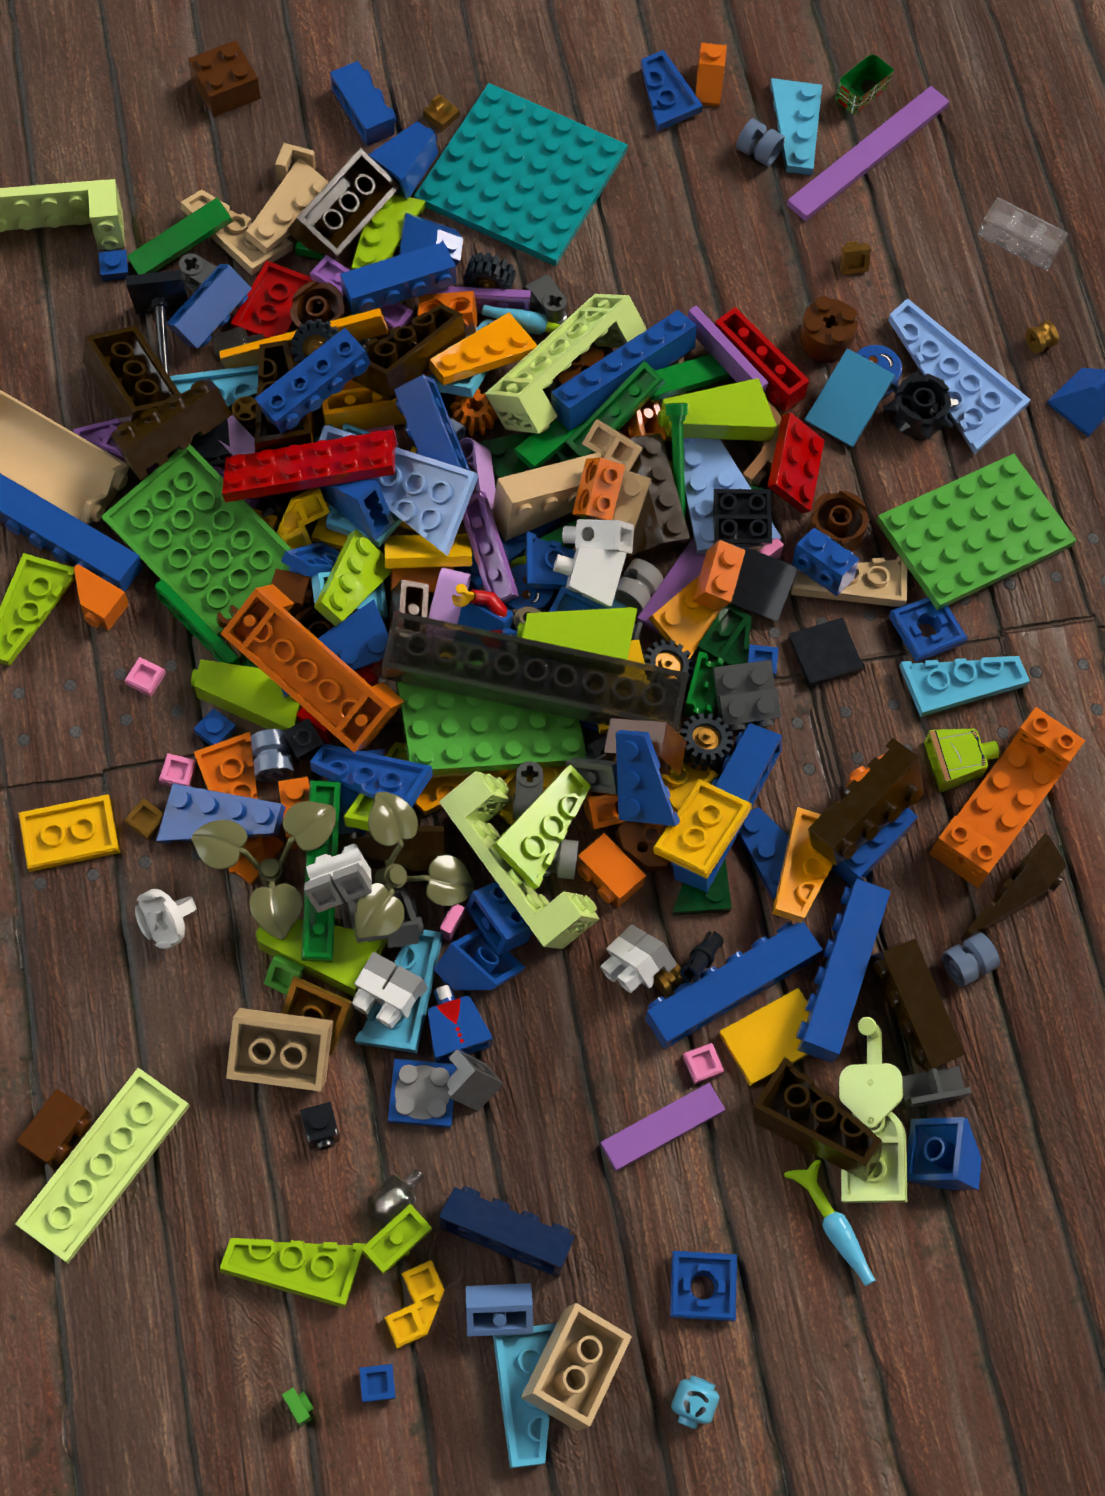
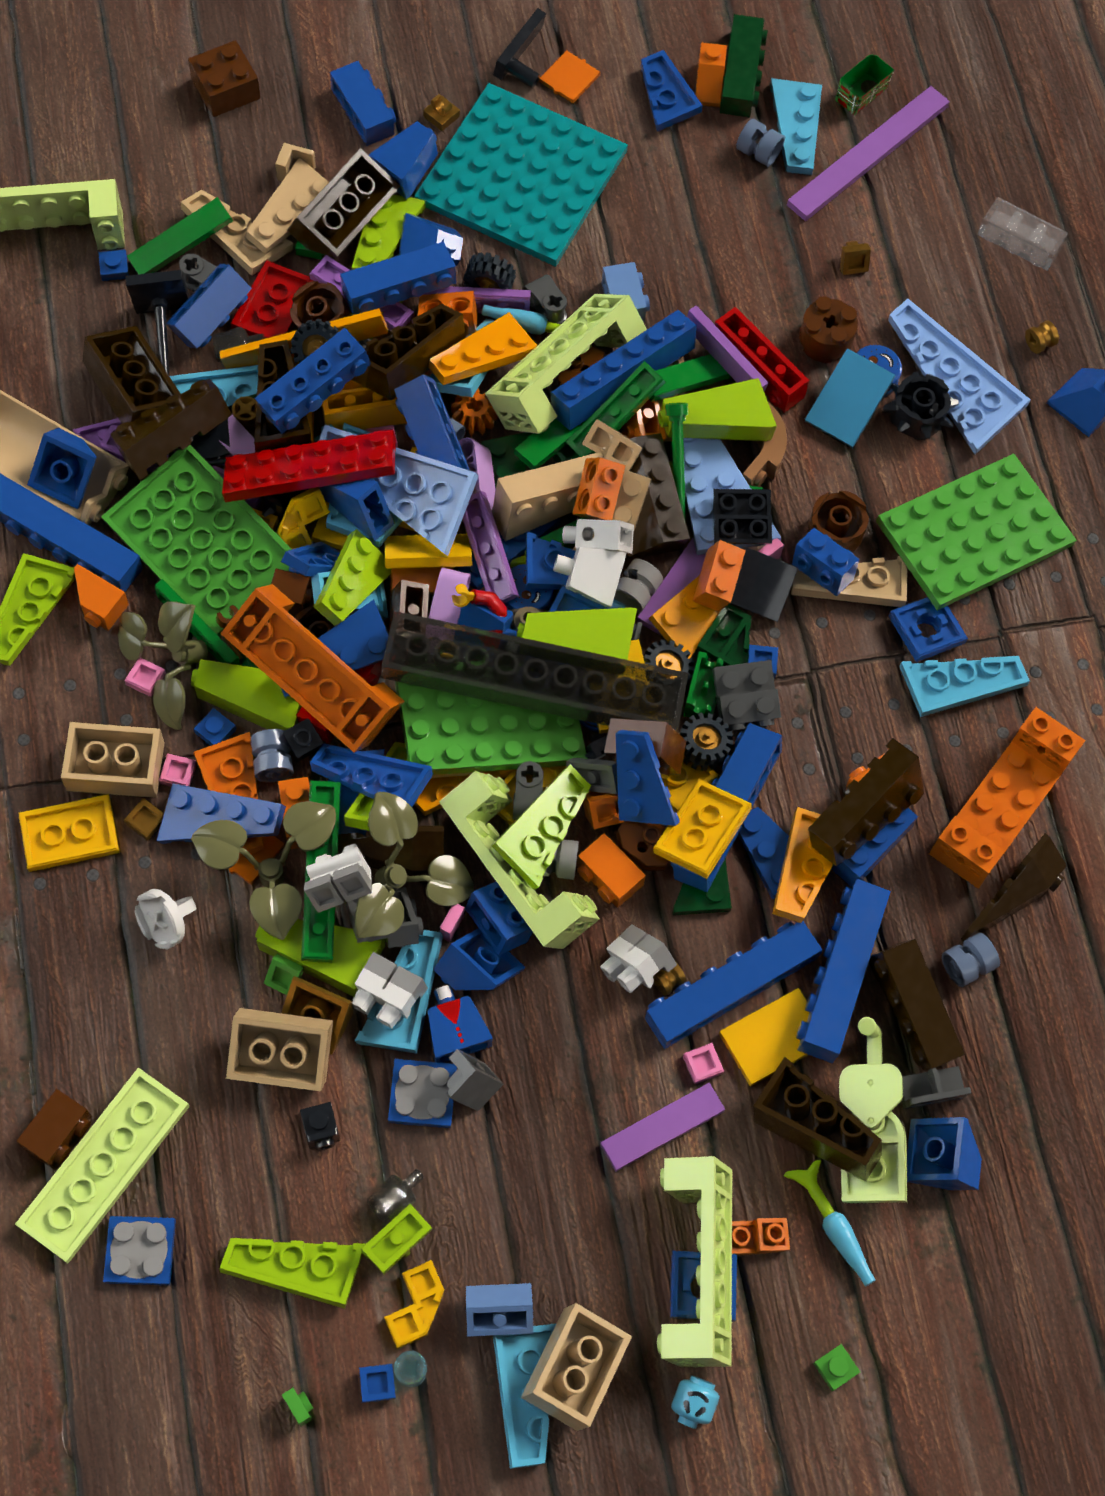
(62, 467): none -> blue slope
(112, 759): none -> tan brick
(139, 1250): none -> light grey piece
(174, 625): none -> olive plant
(414, 1373): none -> clear light blue wheel
(506, 1231): dark blue slope -> none
(508, 60): none -> black piece
(569, 76): none -> orange piece
(625, 280): none -> medium blue brick
(702, 956): black pin -> none
(710, 1186): none -> yellowish green plate
(742, 66): none -> dark green brick
(760, 1236): none -> orange slope
(796, 463): red plate -> none
(825, 652): black tile -> none
(836, 1367): none -> bright green plate
(958, 756): lime torso -> none

